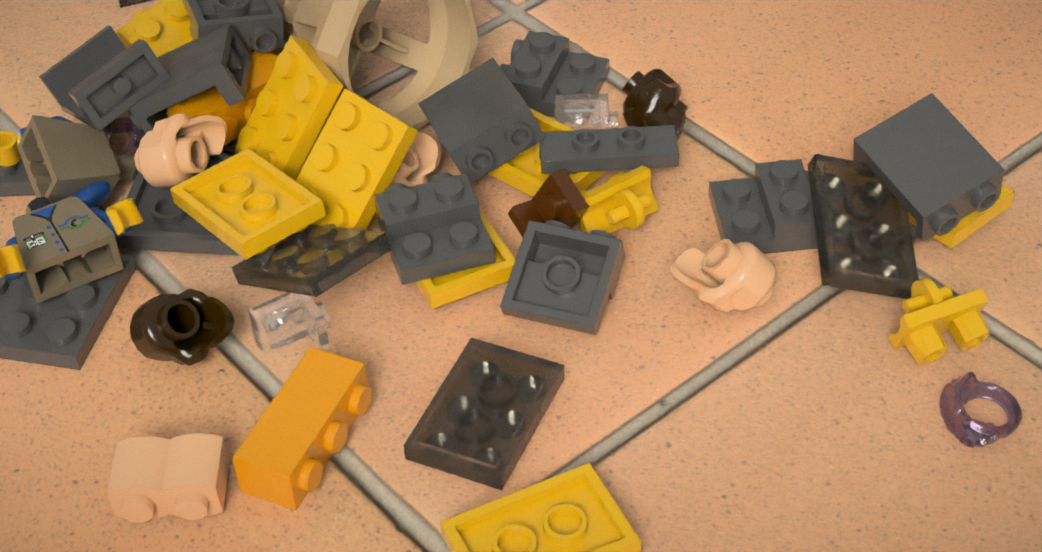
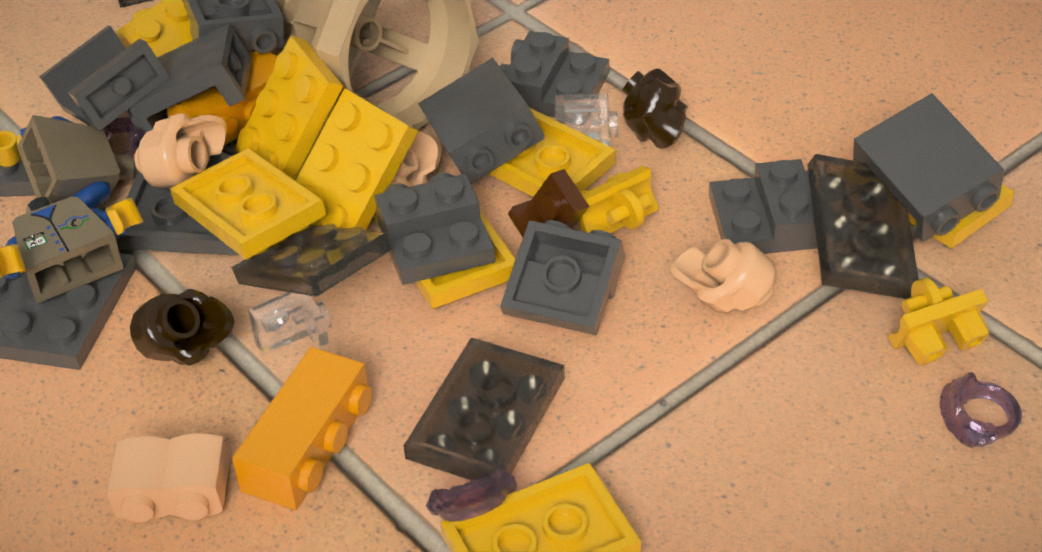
(472, 498): none -> piece
(609, 149): dark grey plate -> none

